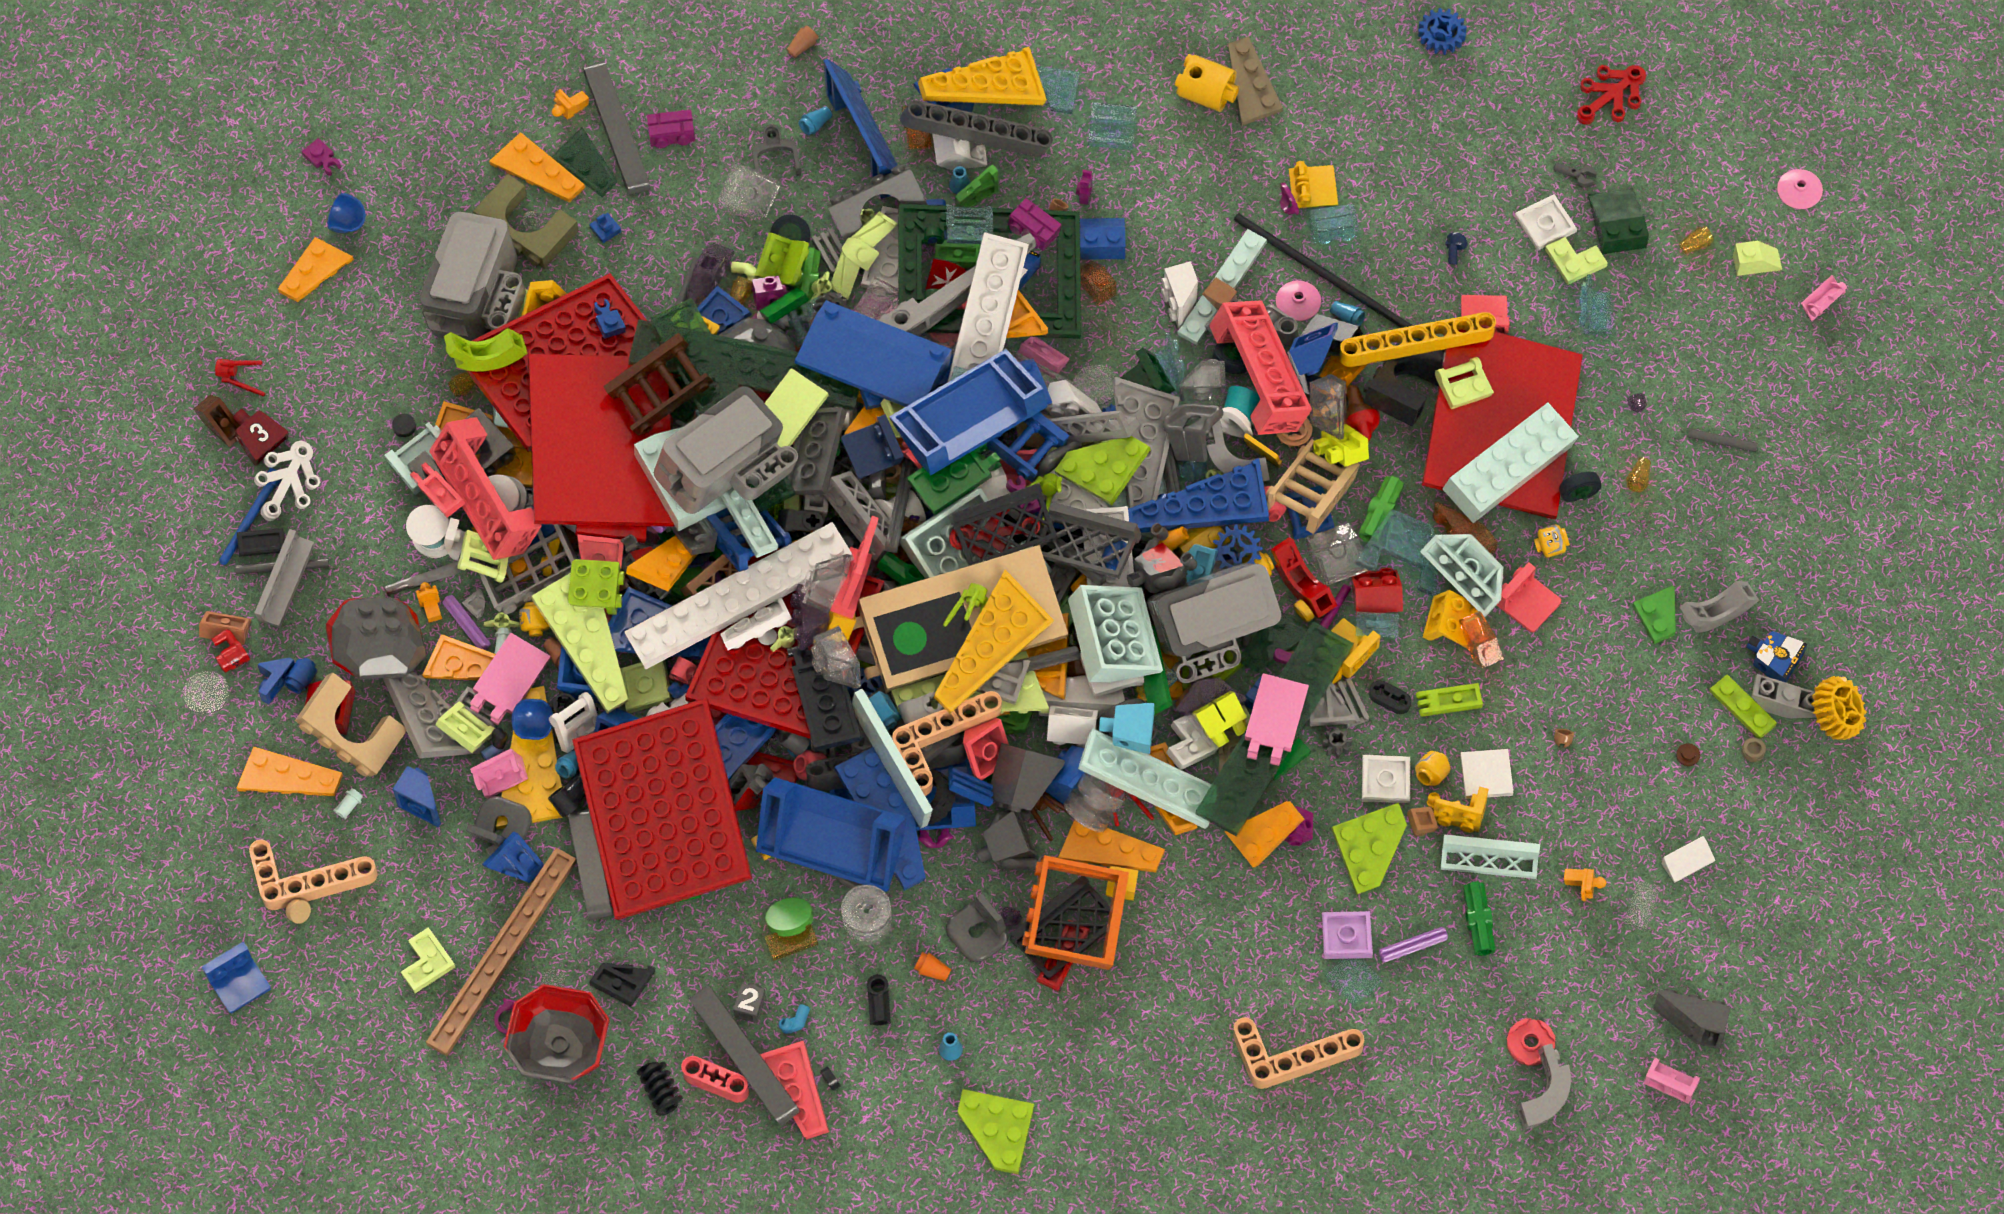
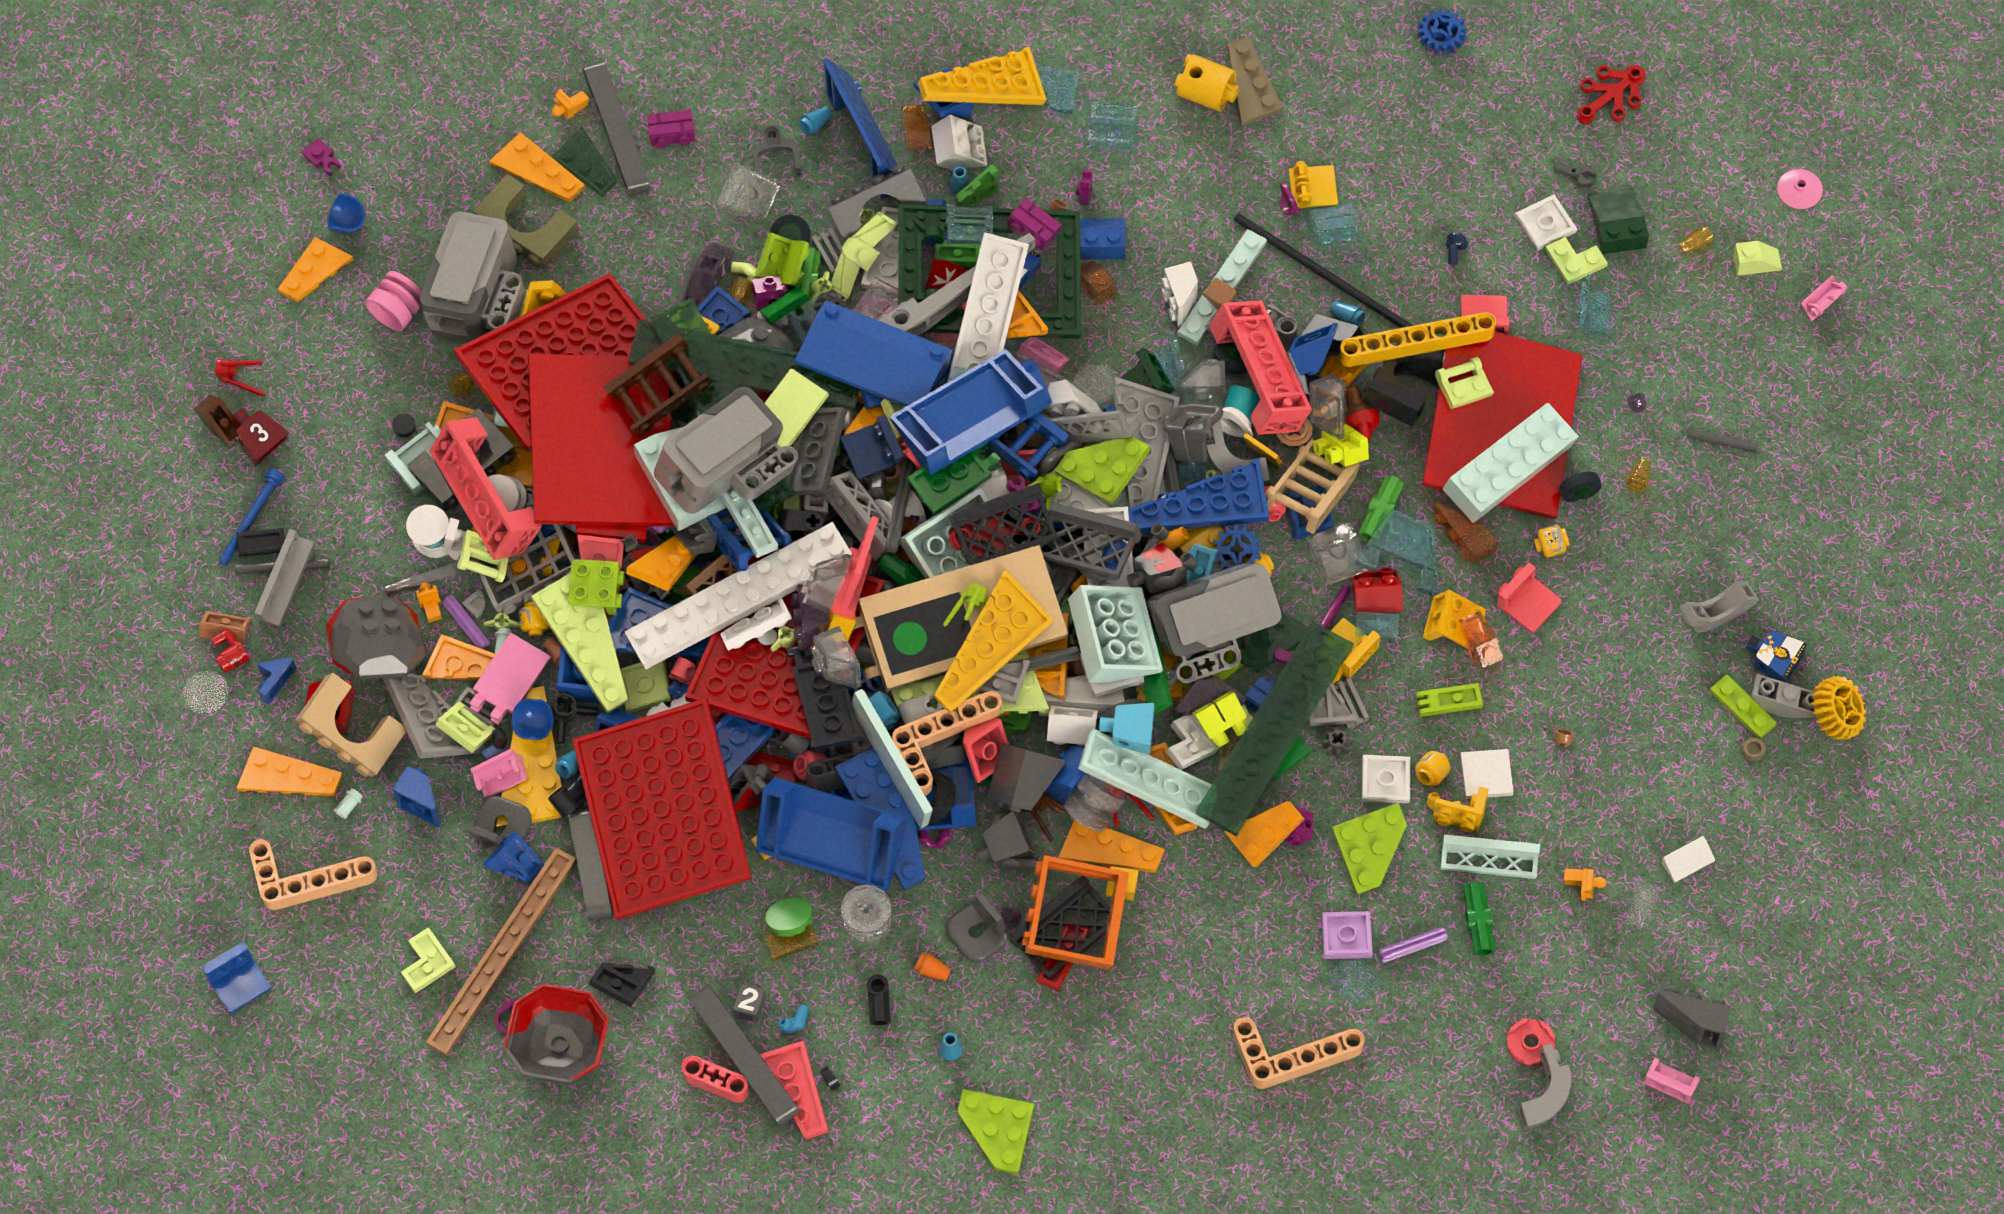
(288, 476): white plant -> none
(298, 911): tan tile -> none
(300, 675): blue brick -> none
(394, 301): none -> bright pink wheel
(438, 491): coral hinge -> none
(486, 354): lime arch -> none
(554, 977): clear tile -> none
(577, 727): white plate -> none
(605, 227): blue tile -> none
(609, 321): blue plate -> none
(659, 1087): black piece -> none
(802, 41): nougat cone -> none
(970, 787): blue tile -> none
(1010, 135): dark grey beam -> none
(1275, 716): bright pink tile -> none
(1300, 579): red arch -> none
(1302, 308): bright pink dish -> none
(1303, 611): yellow tile -> none
(1387, 701): black beam -> none
(1422, 821): medium nougat tile -> none
(1467, 568): light aqua wedge -> none
(1658, 614): bright green wing -> none
(1688, 754): reddish brown plate -> none

